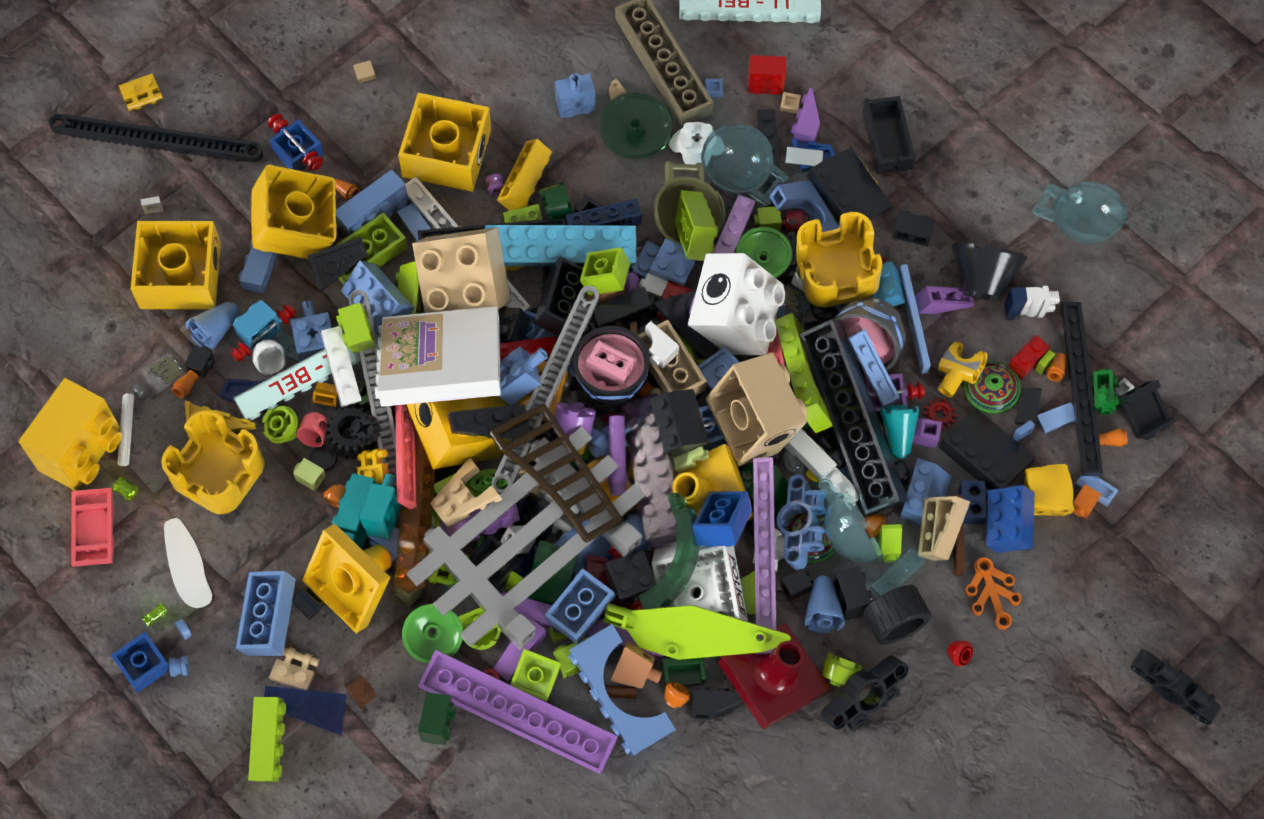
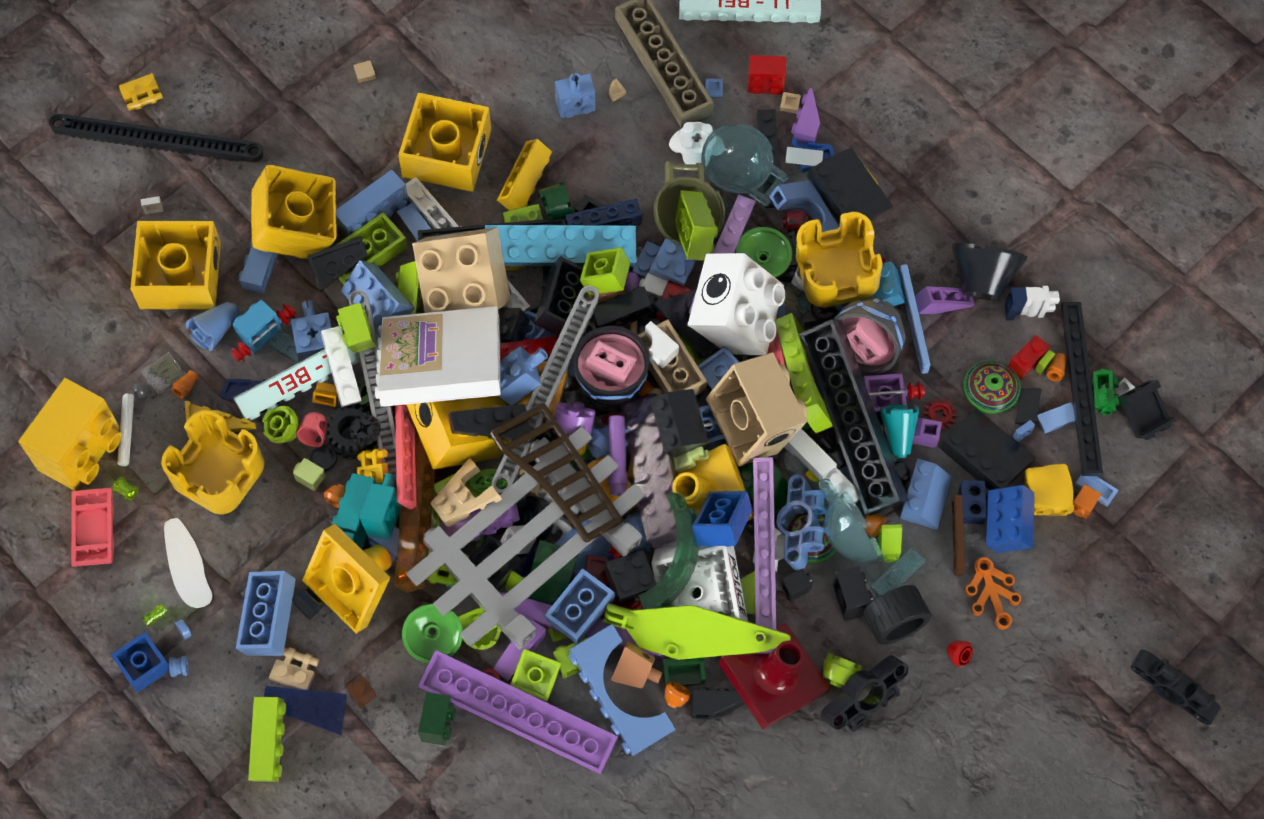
(200, 361): black brick -> none
(268, 357): white hair -> none
(295, 144): blue brick -> none
(347, 189): orange cone -> none
(404, 598): olive head -> none
(494, 184): medium lavender wheel -> none
(619, 691): reddish brown piece -> none
(635, 125): clear green dish -> none
(768, 217): lime brick -> none
(824, 607): medium blue cone -> none
(873, 367): light blue tile -> none
(888, 137): black piece -> none
(913, 228): black brick -> none
(941, 526): tan wedge -> none
(959, 369): yellow connector -> none
(1084, 212): clear light blue windscreen -> none
(1114, 438): orange cone -> none

